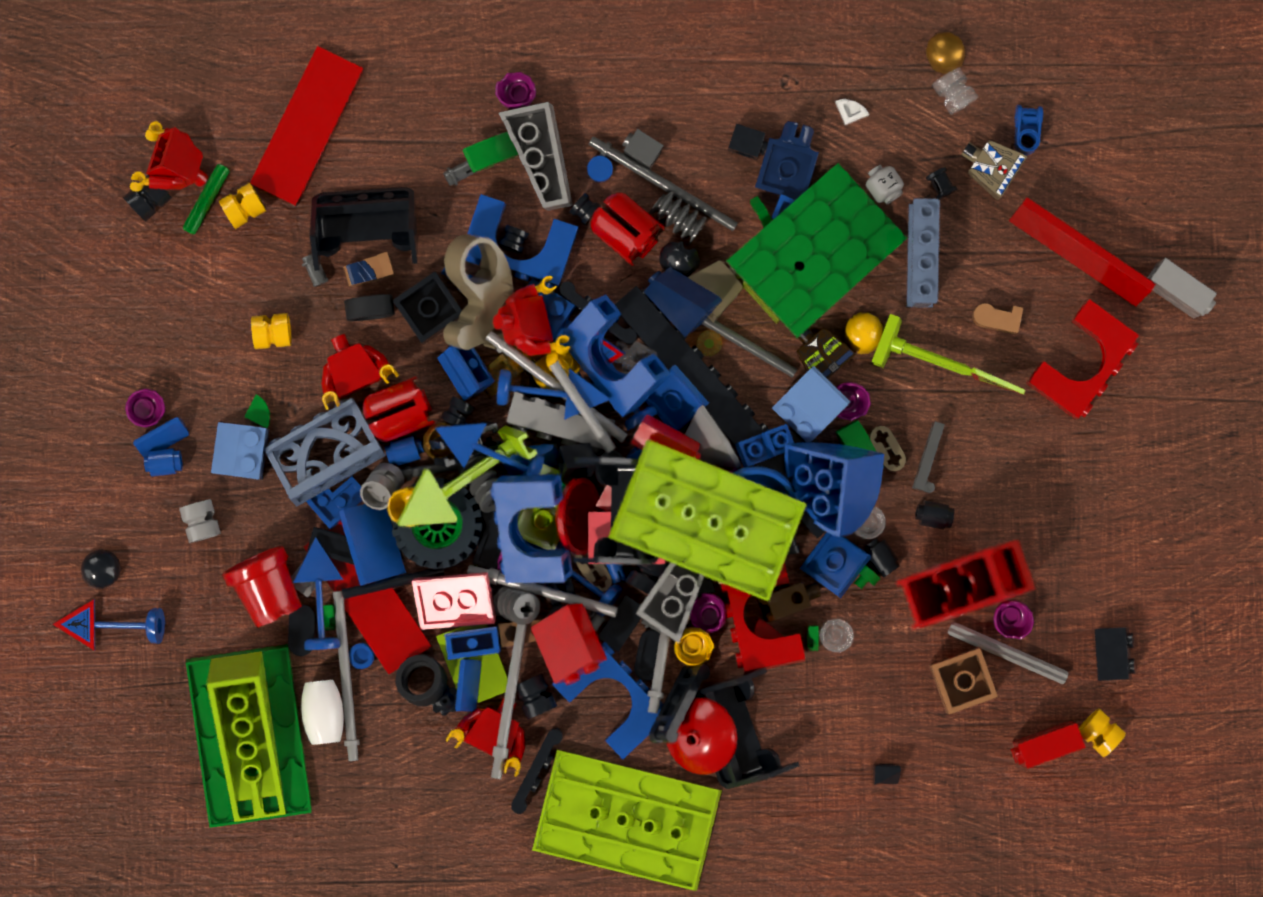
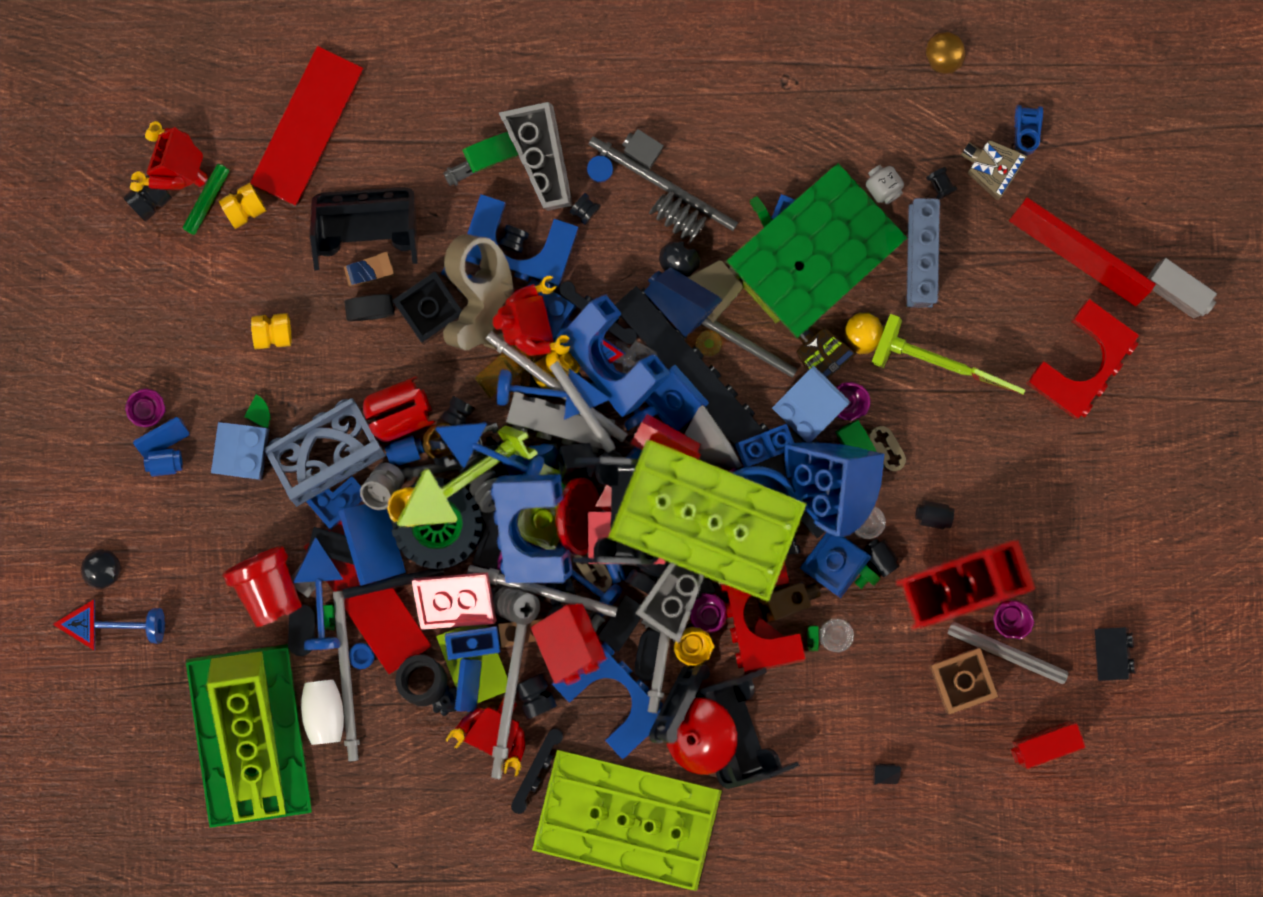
(200, 521): light grey wheel -> none
(317, 277): dark grey pin -> none
(352, 370): red torso -> none
(466, 371): blue brick -> none
(515, 90): magenta hair -> none
(633, 217): red cylinder -> none
(747, 142): black brick -> none
(788, 162): dark blue plate -> none
(851, 110): white tile -> none
(920, 481): dark grey hinge -> none
(954, 90): clear wheel -> none
(991, 318): medium nougat leg -> none
(1101, 732): yellow wheel -> none

